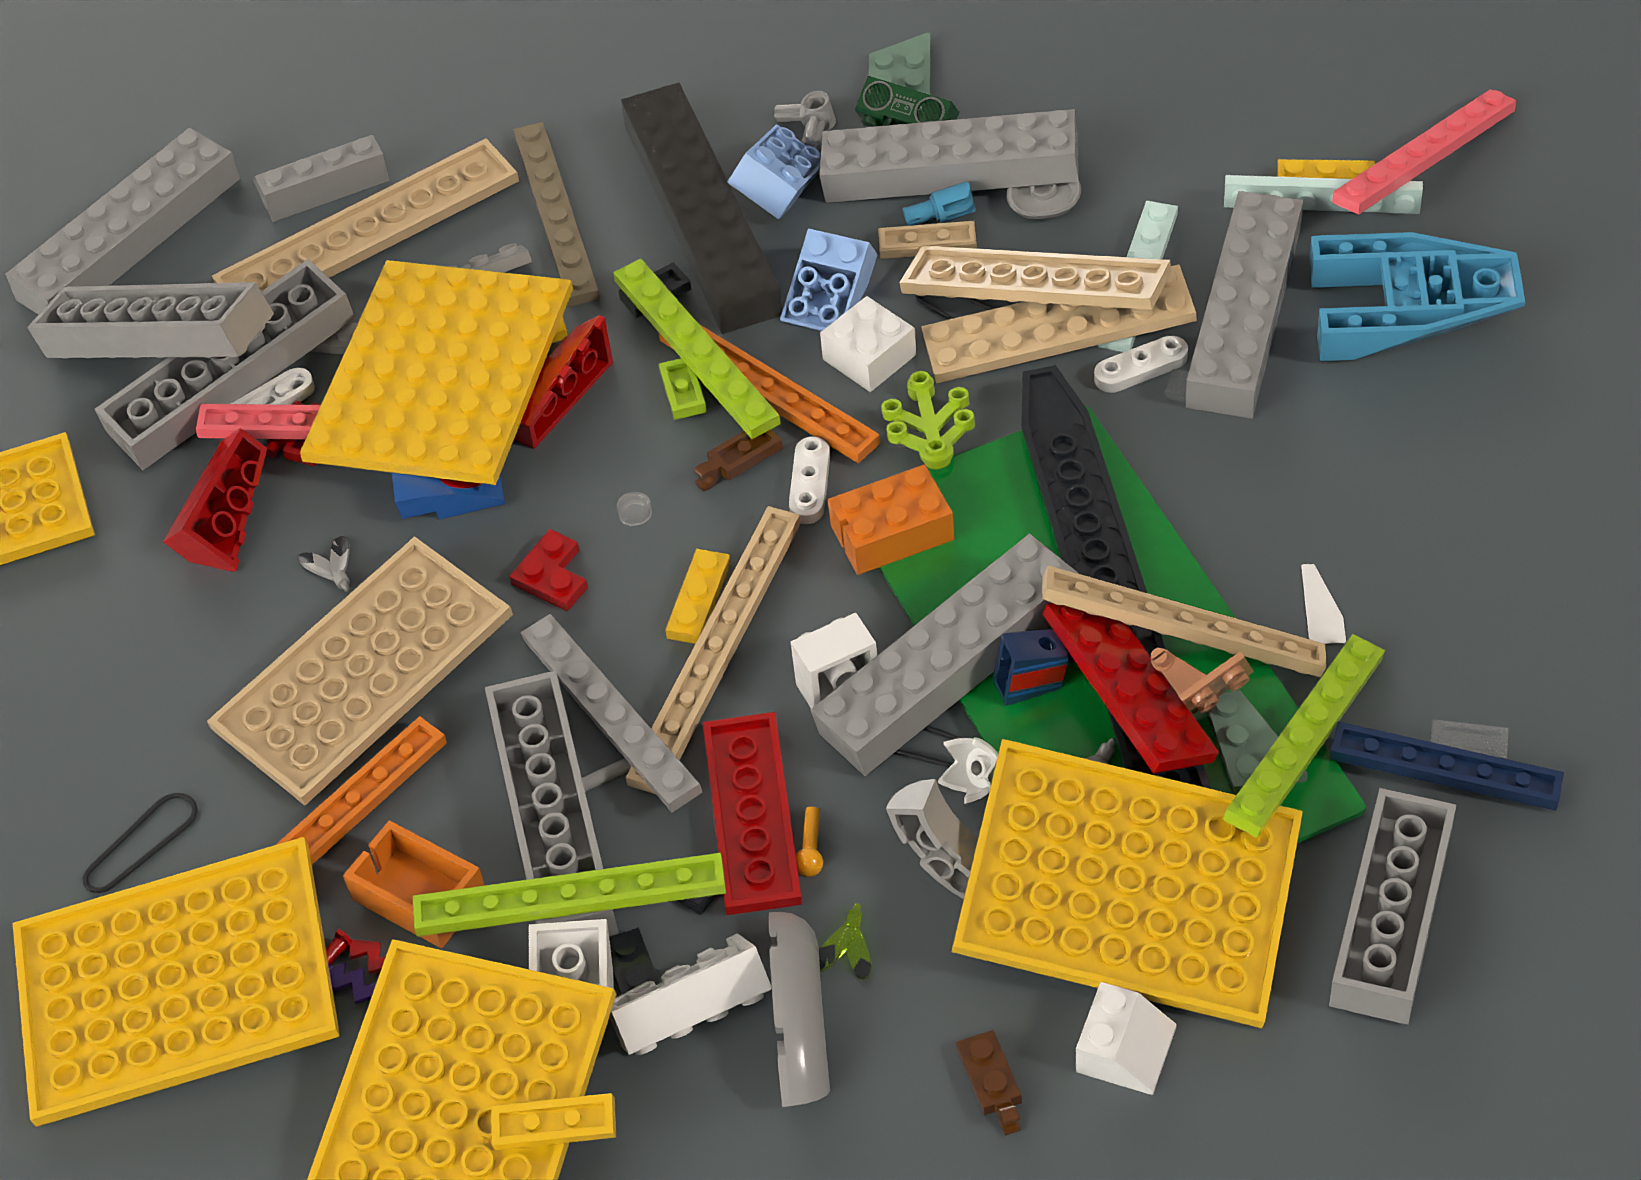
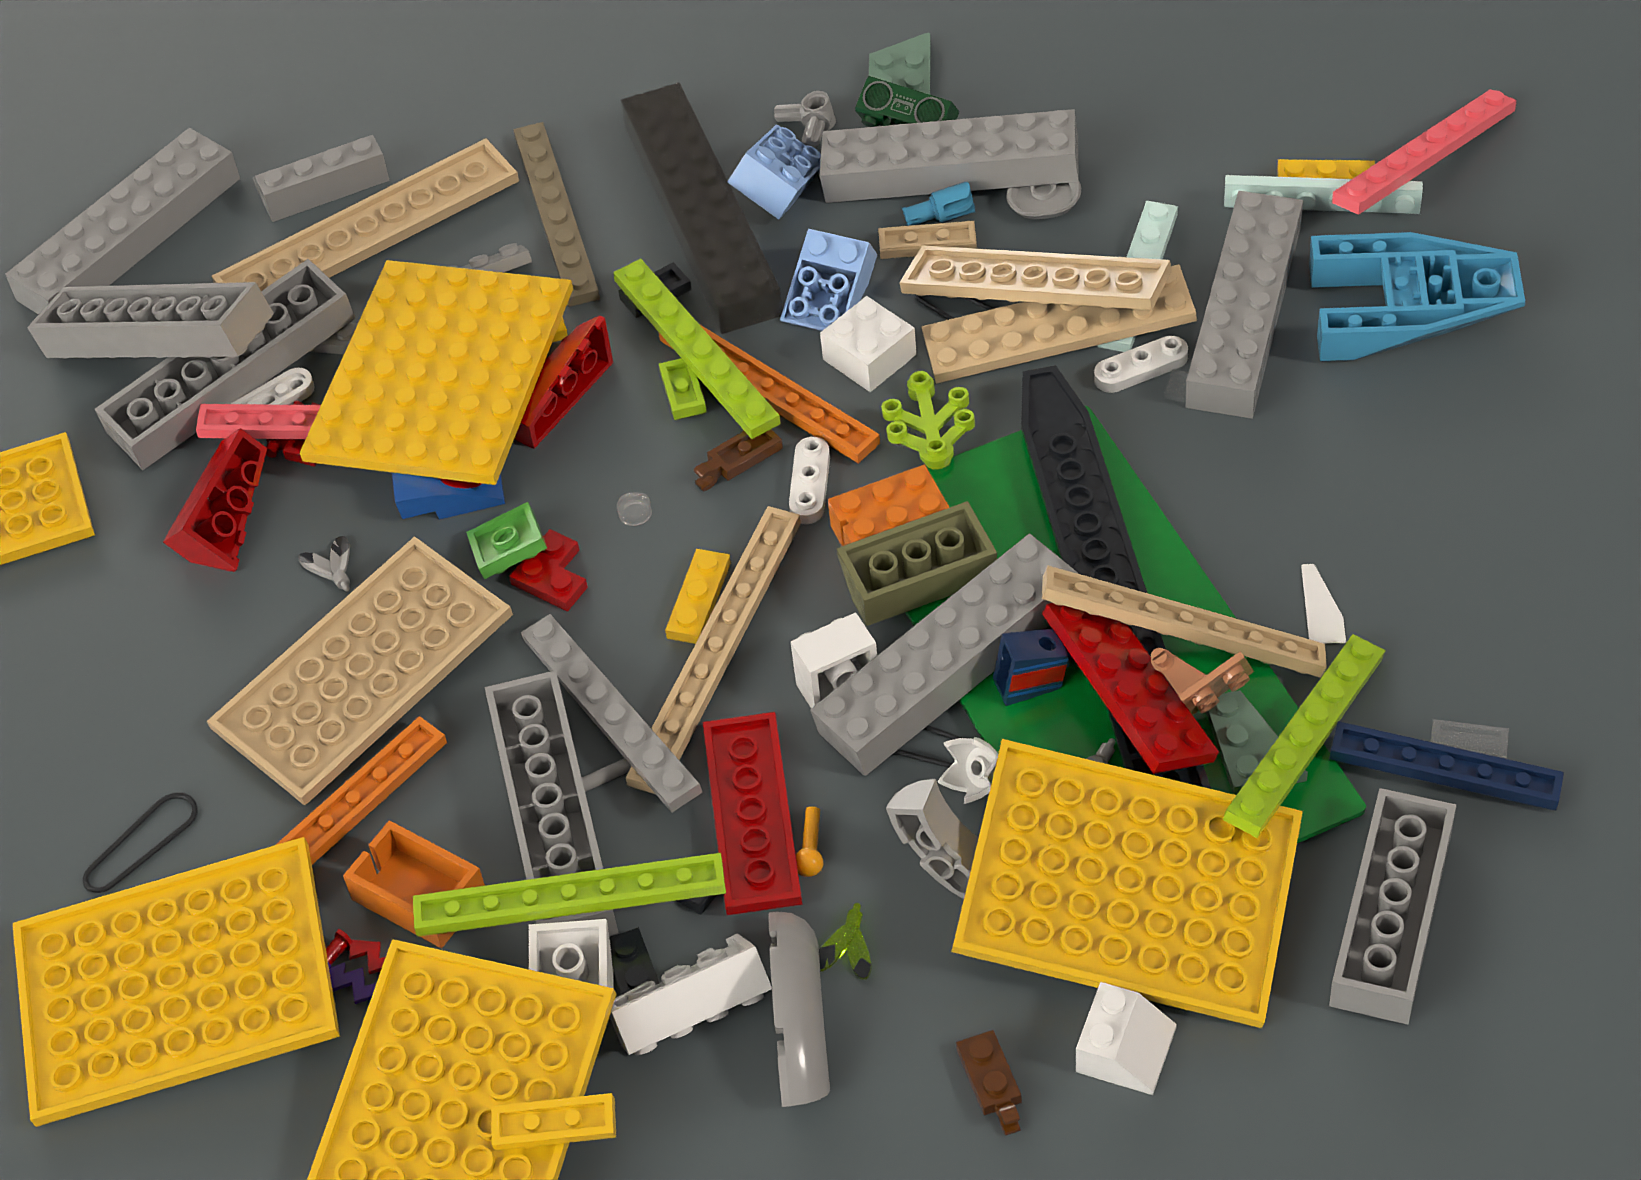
(506, 540): none -> bright green plate
(915, 562): none -> olive slope

